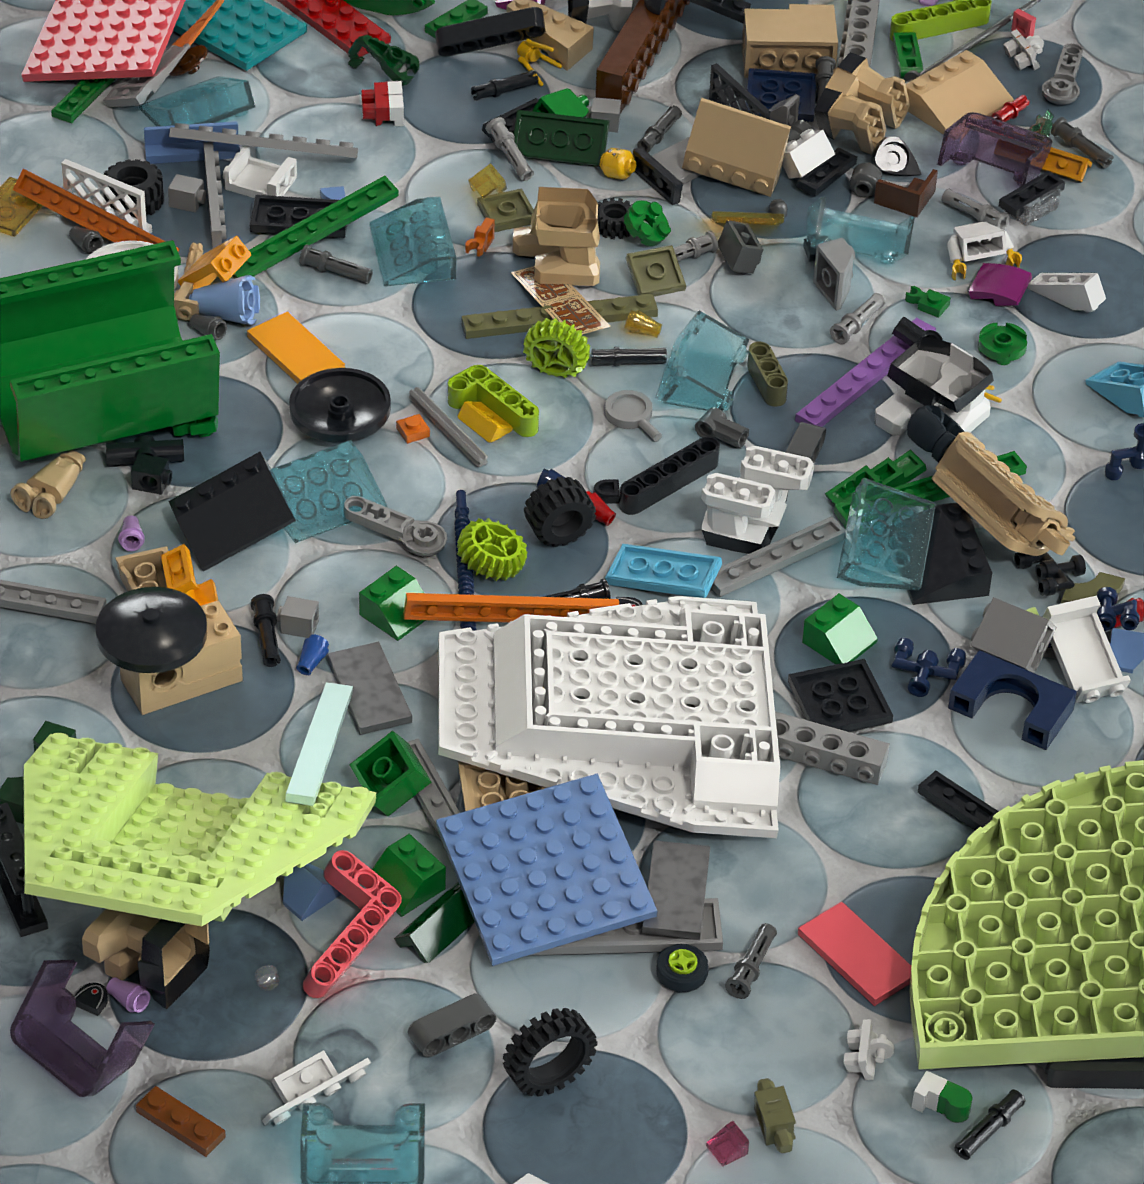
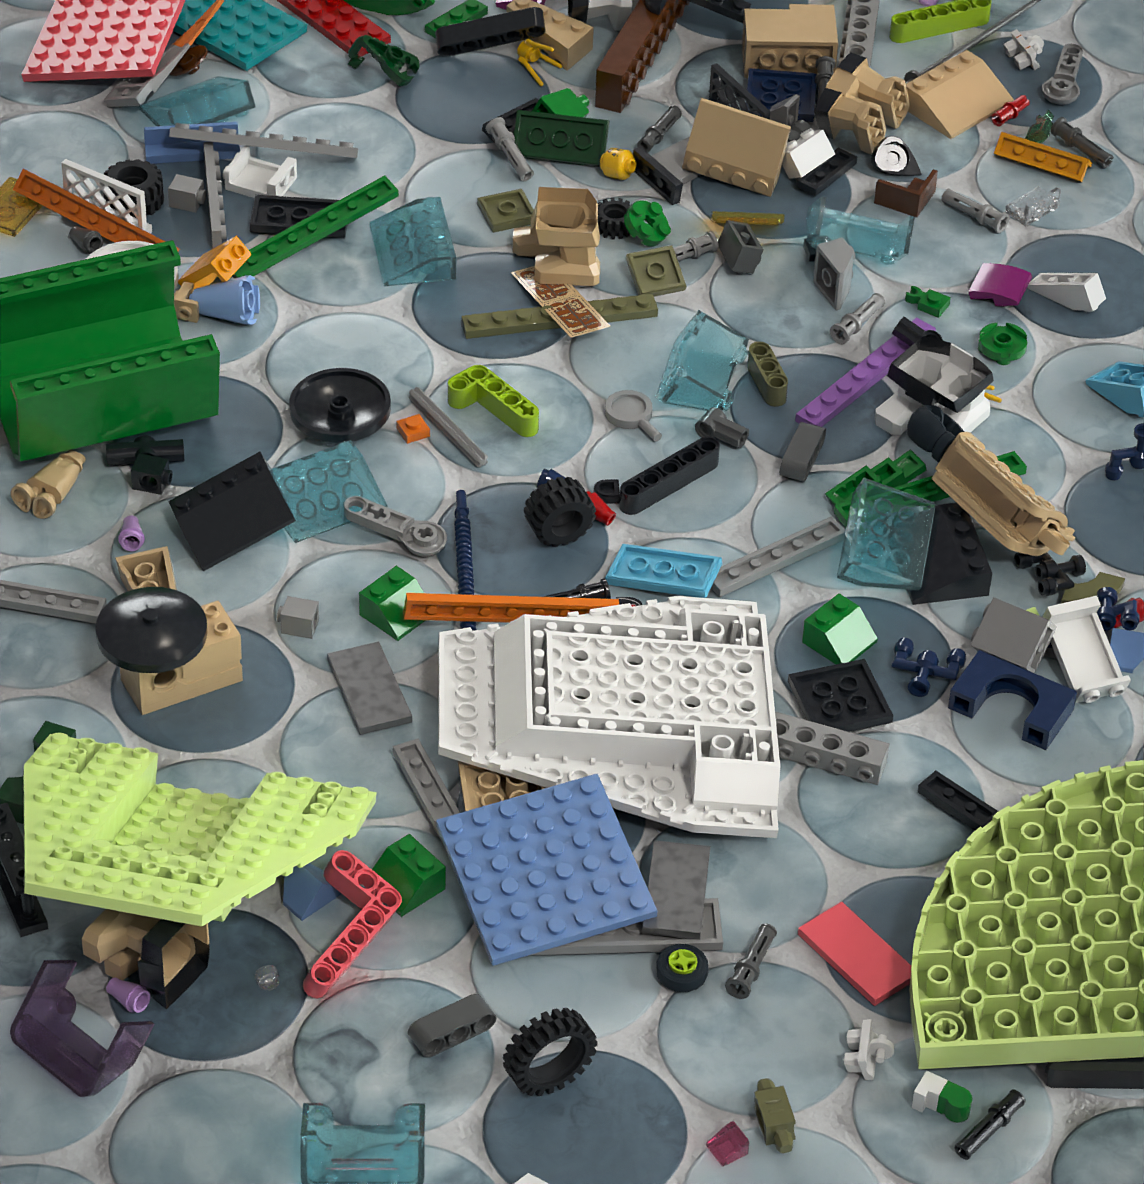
(80, 98): green tile -> none
(92, 998): black tile -> none
(180, 576): light orange panel -> none
(180, 1121): dark orange plate -> none
(194, 254): tan axle -> none
(201, 427): green plate -> none
(209, 325): dark grey cone -> none
(265, 622): black pin -> none
(293, 347): light orange tile -> none
(309, 1081): white bracket -> none
(312, 653): blue cone -> none
(319, 744): light aqua tile -> none
(325, 261): dark grey pin -> none
(334, 193): medium blue tile -> none
(384, 103): red hips -> none
(391, 771): green brick -> none
(438, 925): dark green panel -> none
(482, 237): orange plate -> none
(484, 421): yellow slope -> none
(487, 181): clear yellow panel -> none
(492, 549): lime gear -> none
(496, 87): black pin -> none
(556, 348): lime gear -> none
(606, 110): light grey brick -> none
(627, 356): black pin -> none
(642, 324): clear yellow cone -> none
(749, 509): white piece -> none
(778, 206): dark grey hinge -> none
(864, 179): dark grey head -> none
(907, 52): green plate -> none
(978, 242): white torso -> none
(995, 144): clear purple windscreen -> none
(1015, 202): black plate -> none
(1023, 23): coral tile -> none

